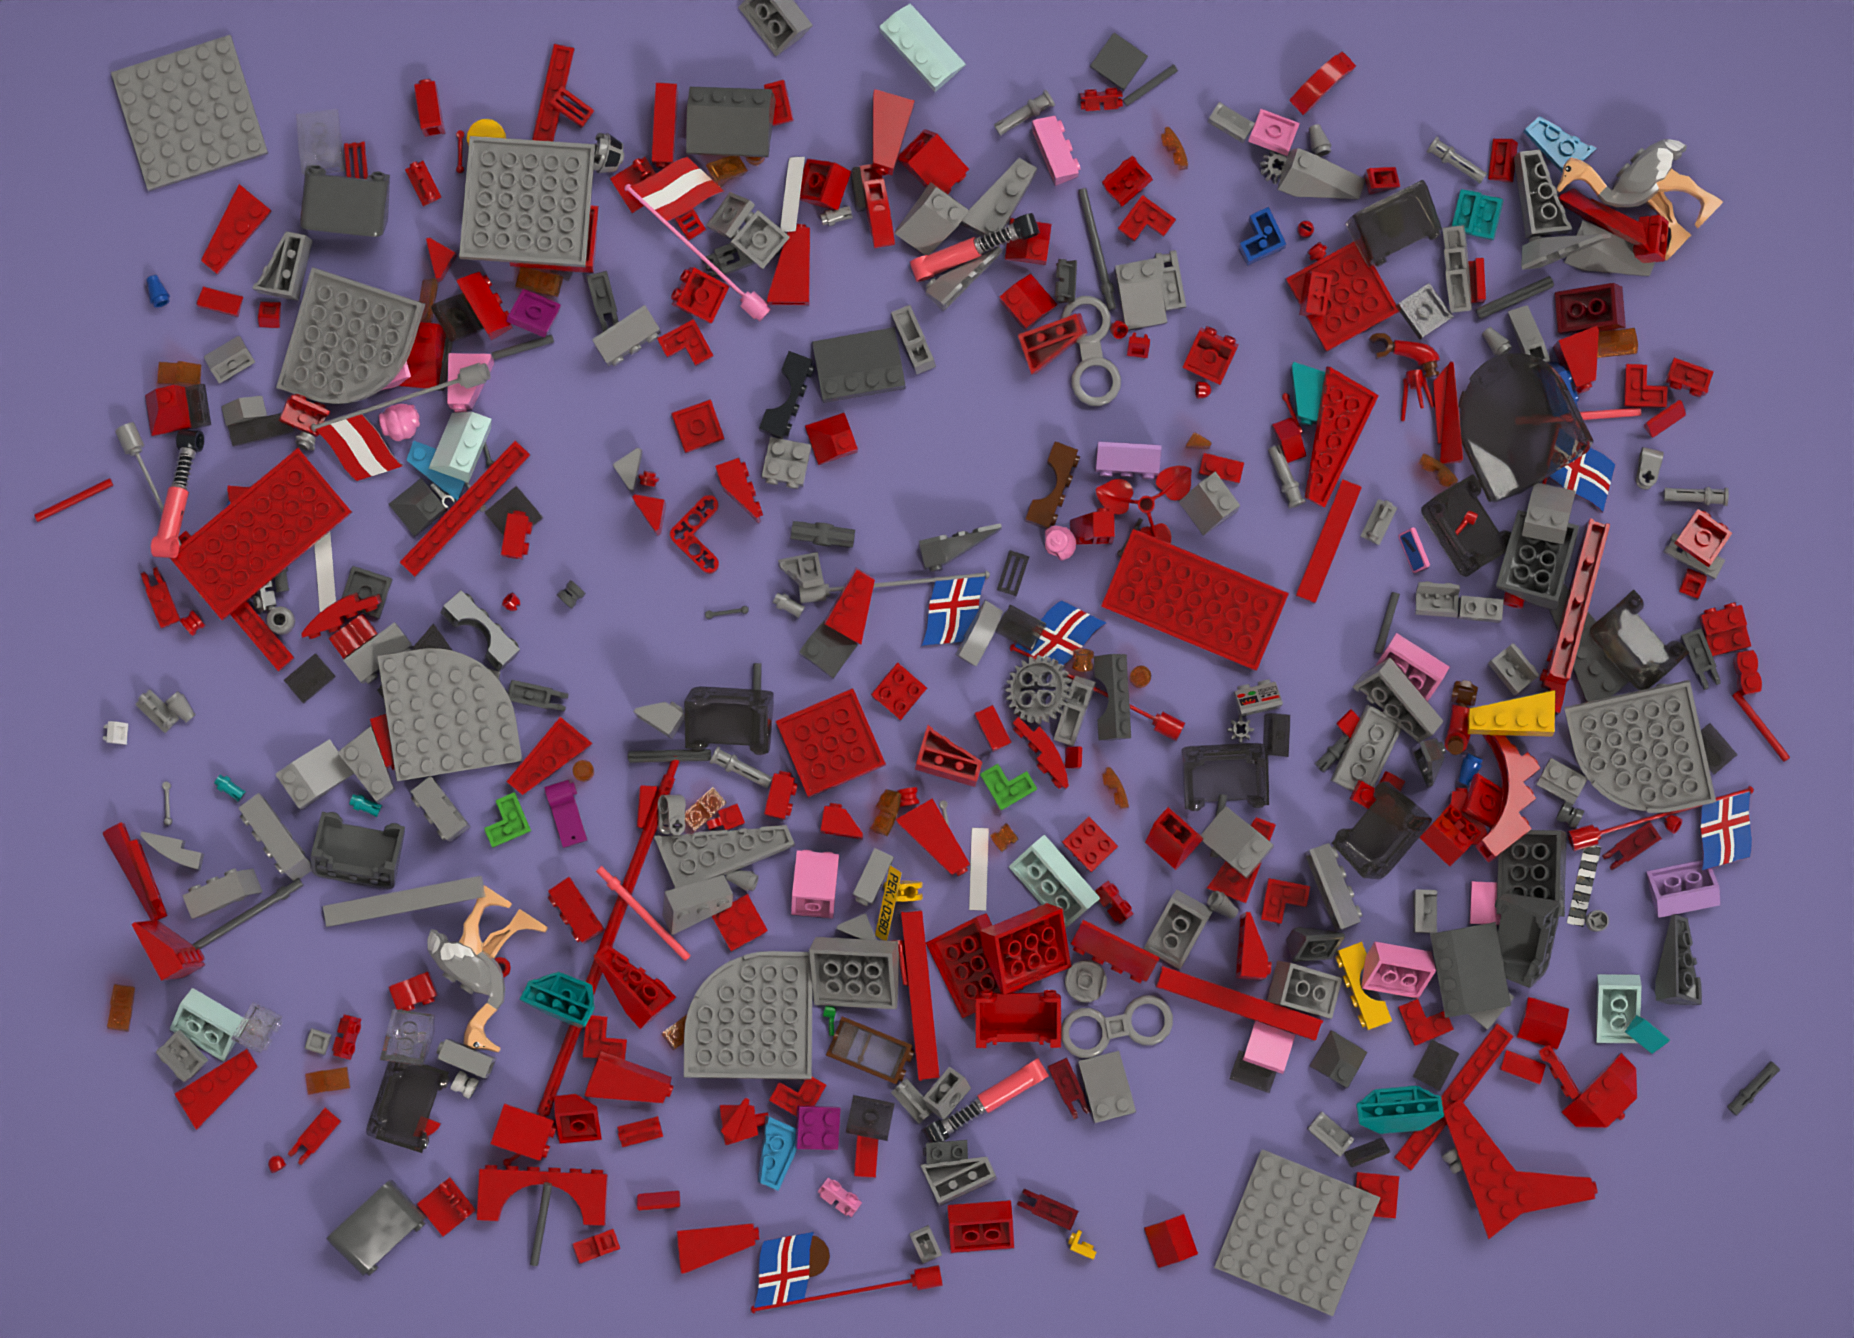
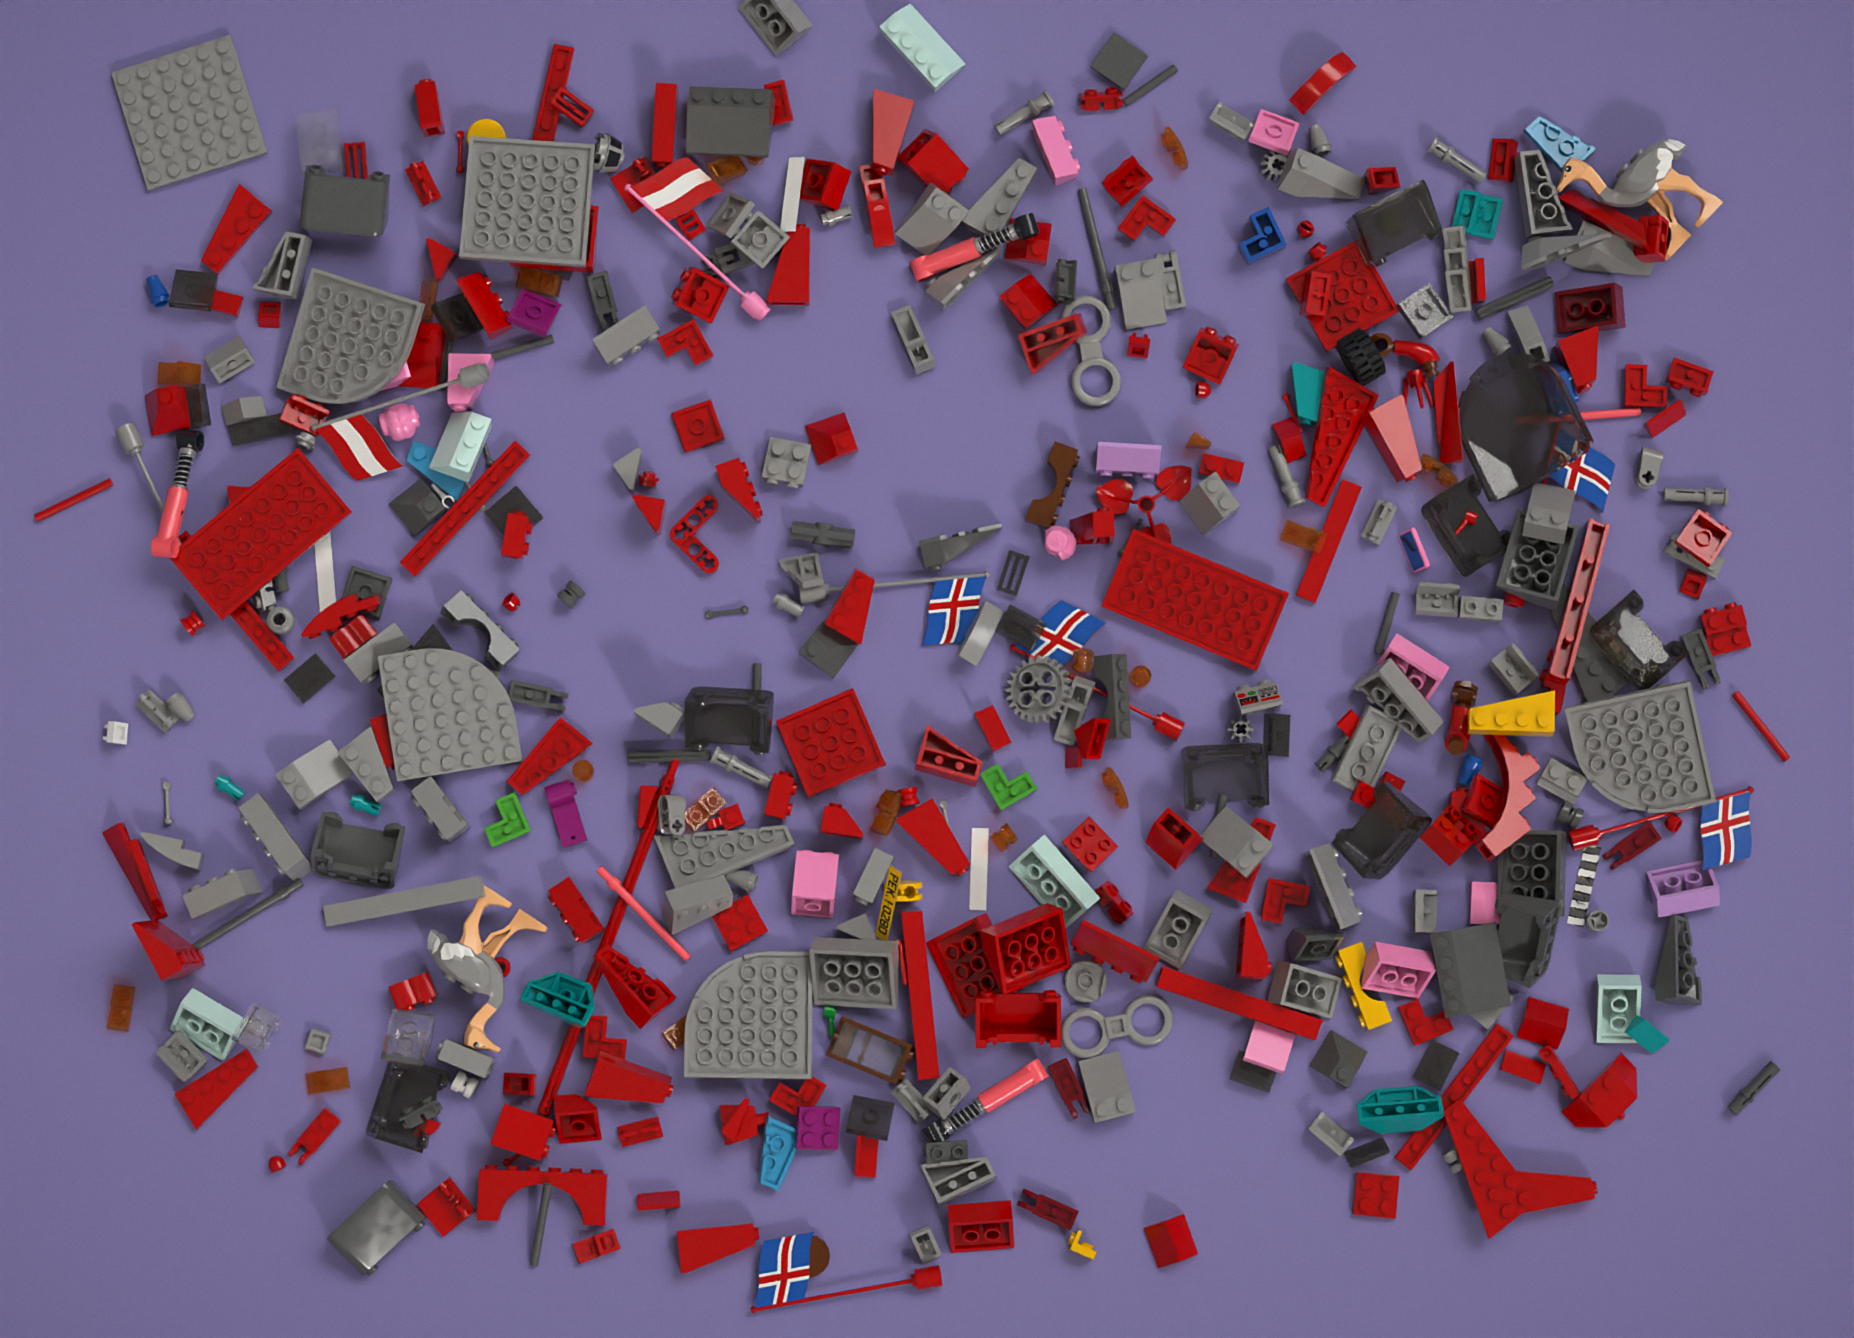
(161, 600): red hinge -> none
(193, 290): none -> clear smoke tile
(350, 1028): red hinge -> none
(426, 1106): none -> dark grey hinge
(519, 1083): none -> red slope
(777, 420): black arch -> none
(832, 1191): bright pink hinge -> none
(858, 191): clear smoke tile -> none
(859, 365): dark grey slope -> none
(898, 691): red hinge -> none
(1049, 759): red slope -> none
(1092, 737): none -> red slope
(1123, 329): red hinge -> none
(1220, 903): light grey cone -> none
(1297, 1232): light grey plate -> none
(1303, 537): none -> clear orange slope
(1361, 357): none -> black tyre
(1394, 437): none -> slope
(1429, 759): dark grey wedge -> none
(1617, 342): clear orange slope -> none
(1716, 748): clear smoke plate -> none
(1746, 667): red brick -> none

